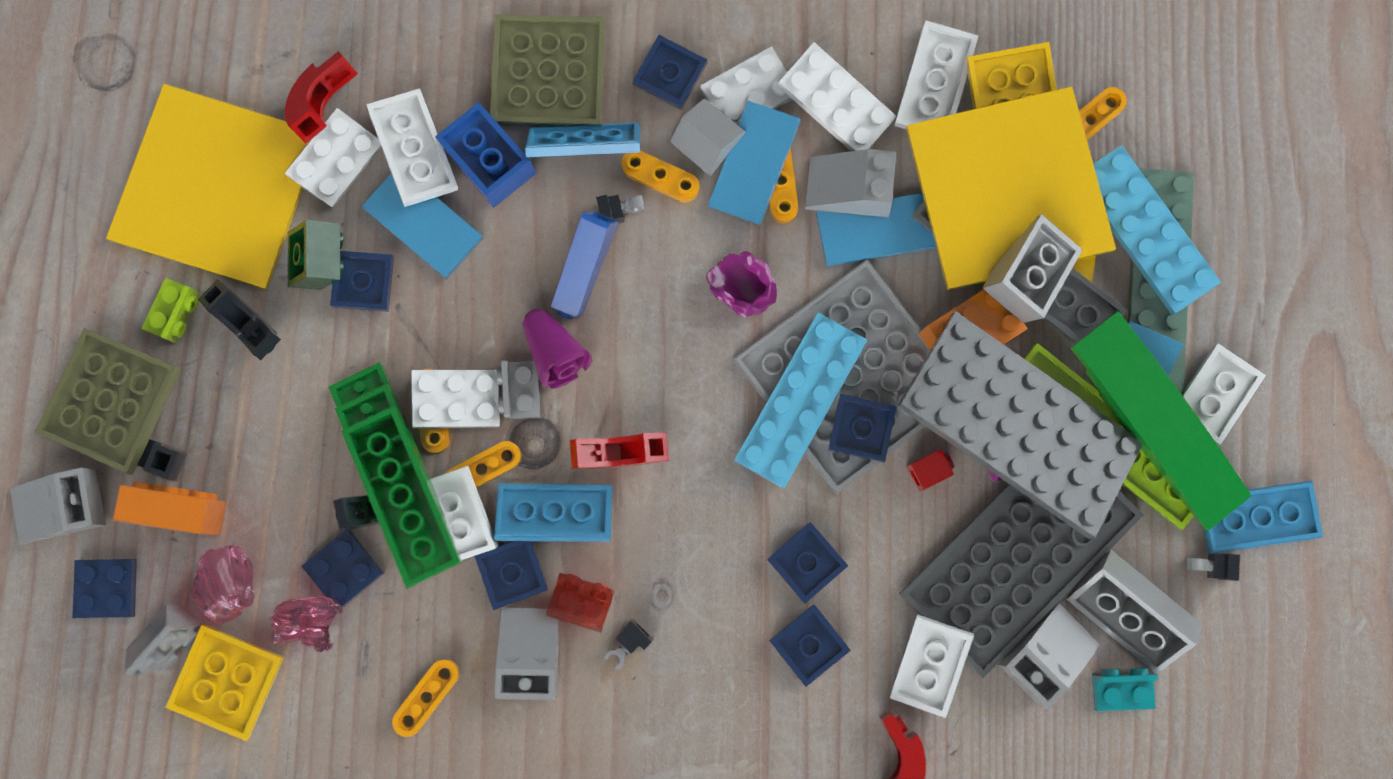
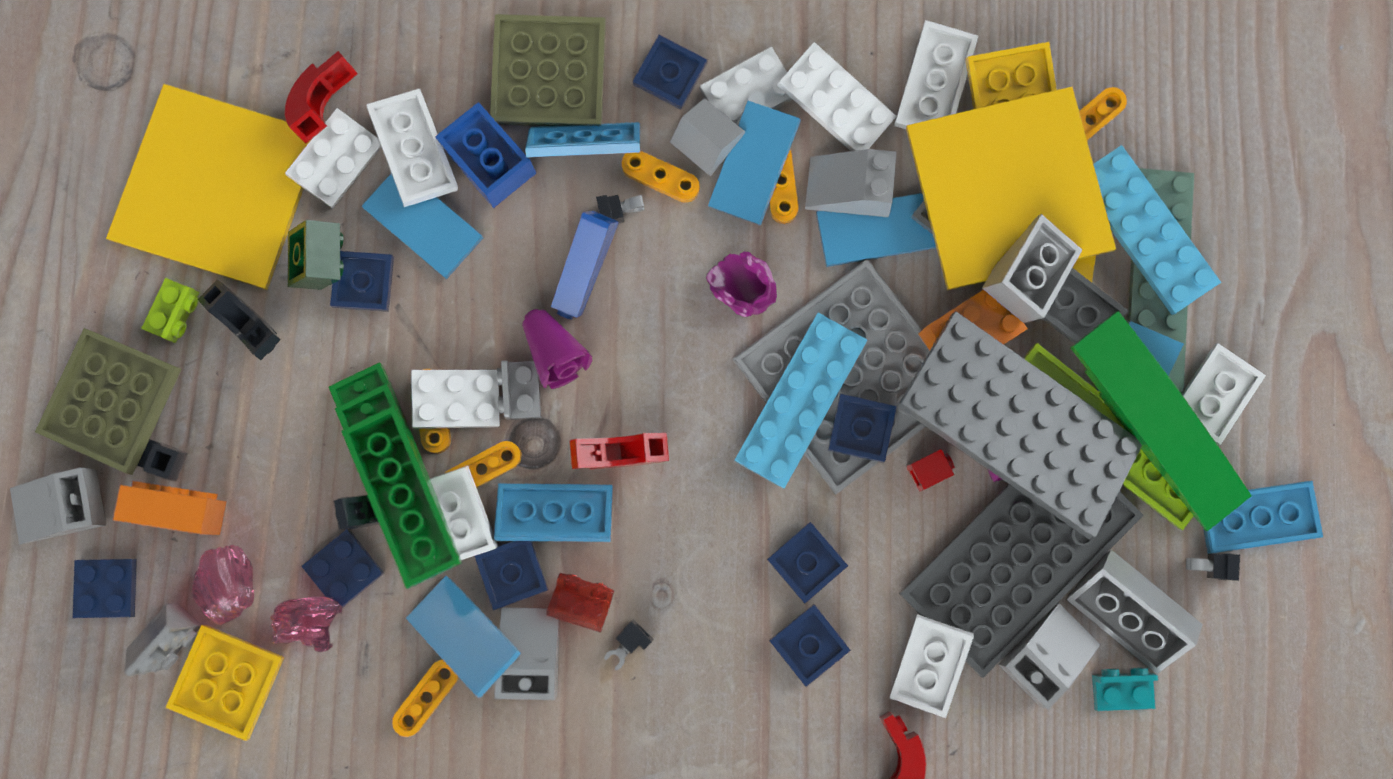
(463, 636): none -> dark azure tile

